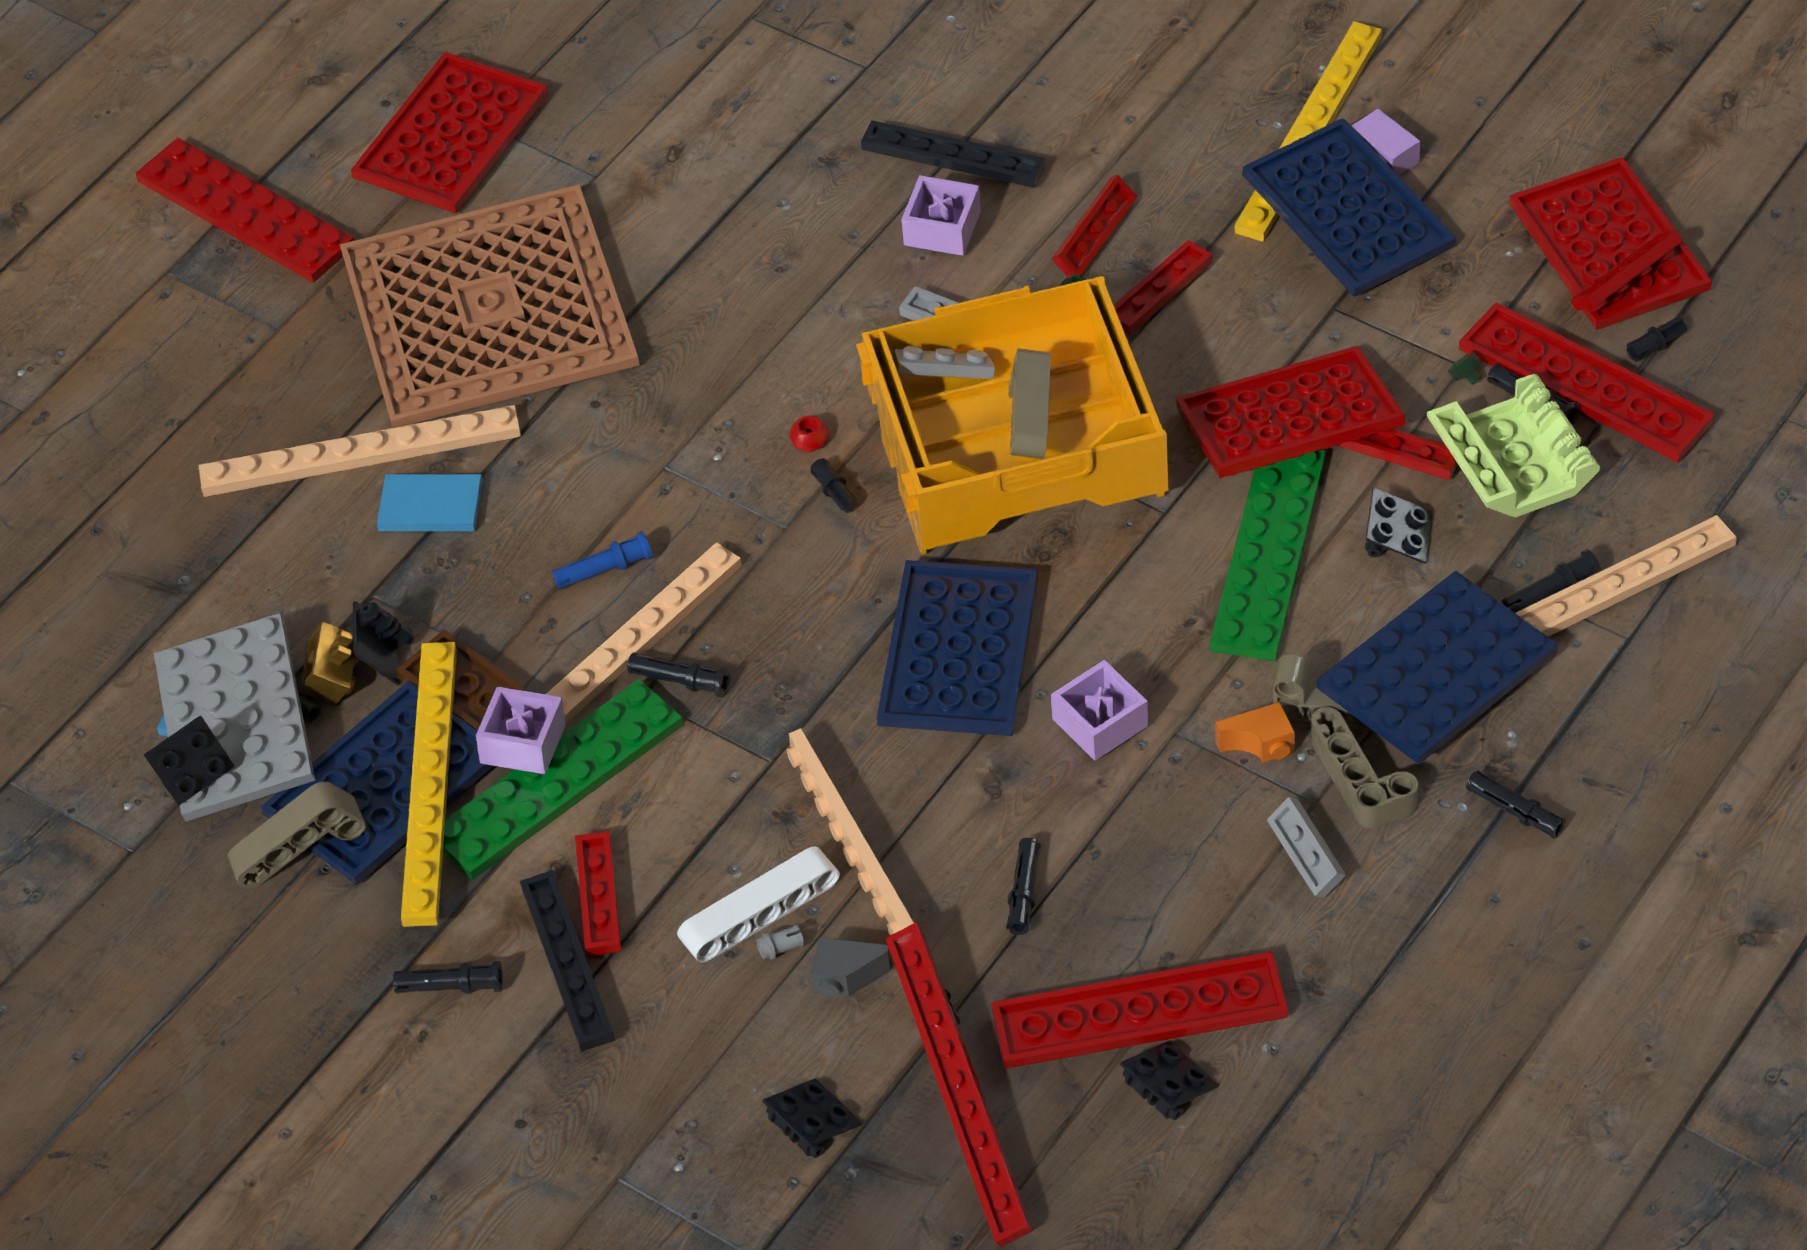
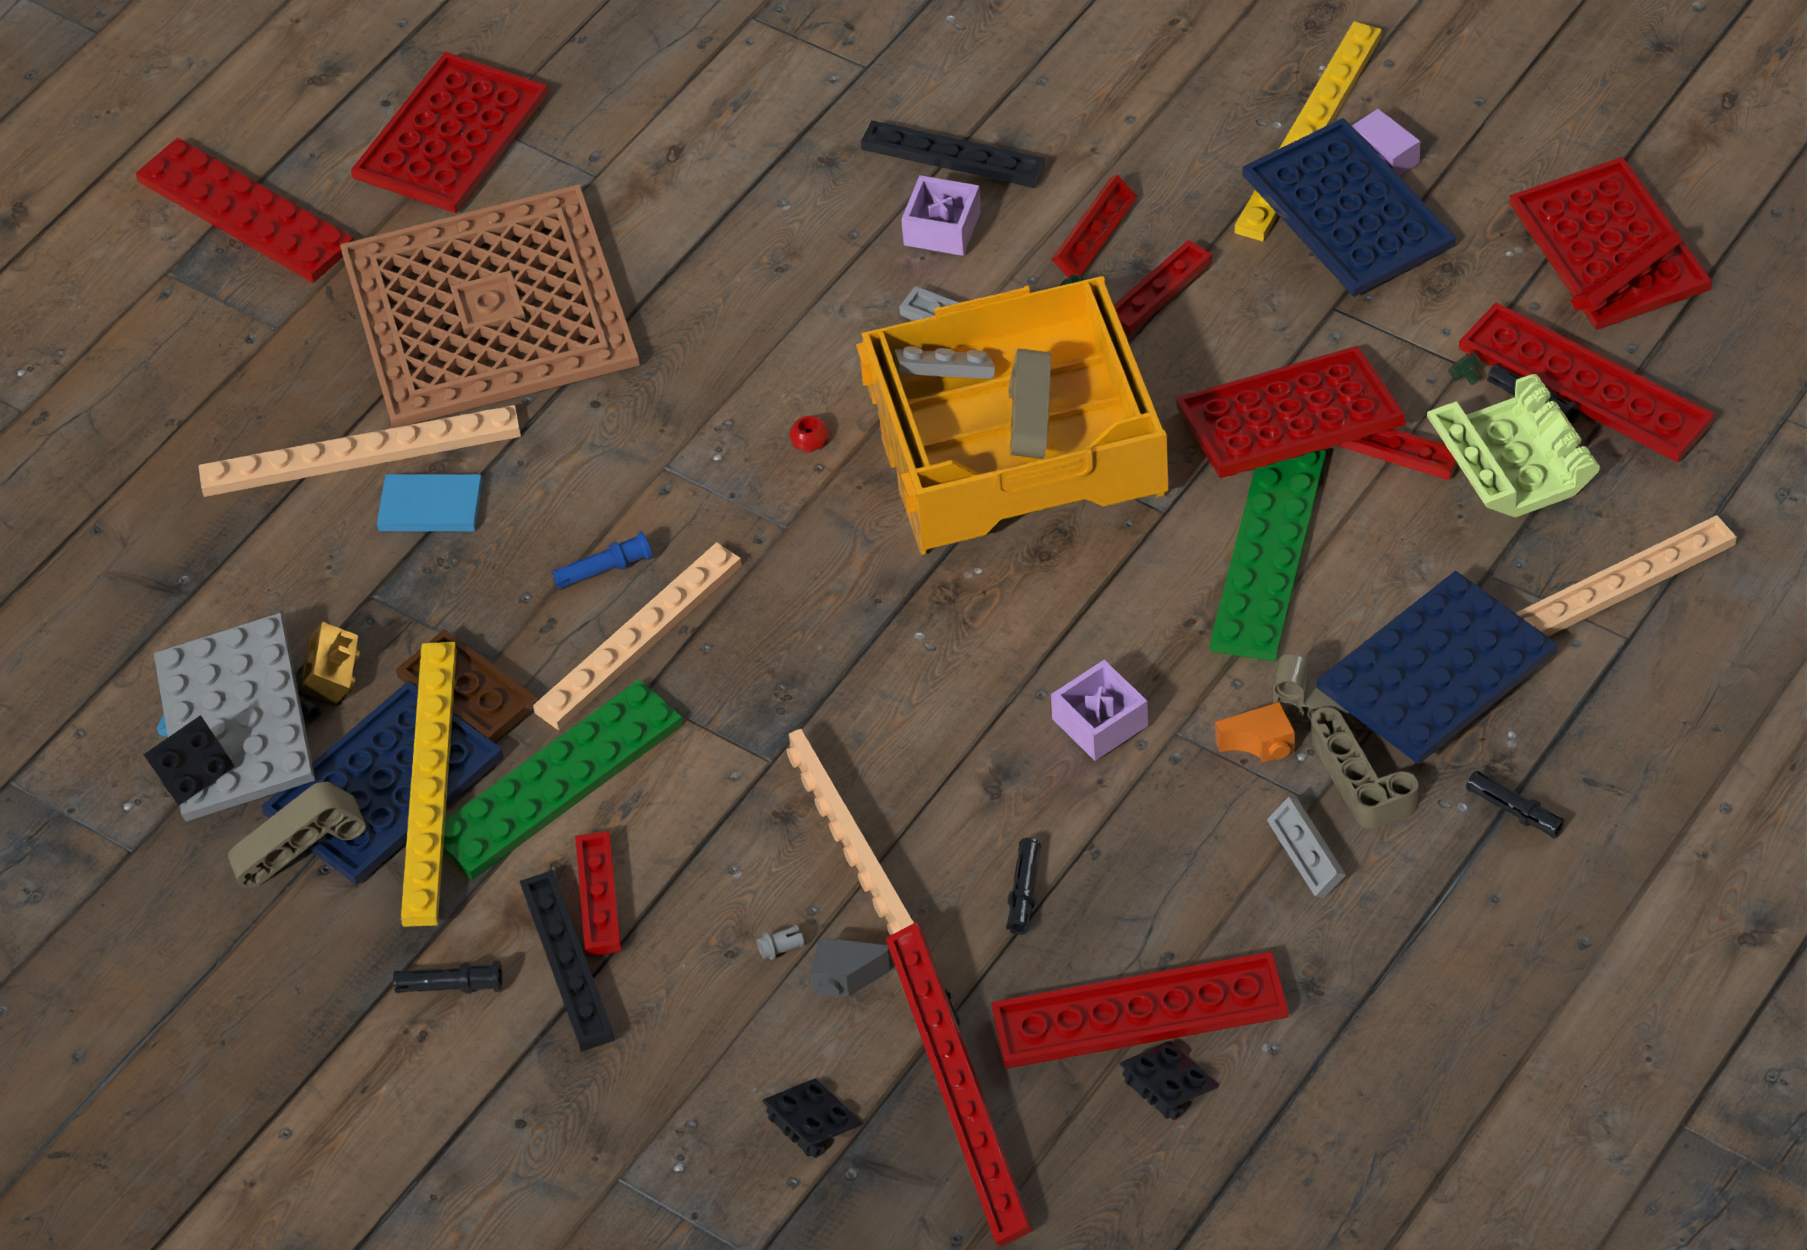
(378, 638): black hinge -> none
(520, 730): lavender brick -> none
(694, 676): black pin -> none
(758, 904): white beam -> none
(833, 485): black axle -> none
(958, 648): dark blue plate -> none
(1397, 527): black hinge -> none
(1563, 577): black pin -> none
(1655, 339): black axle -> none

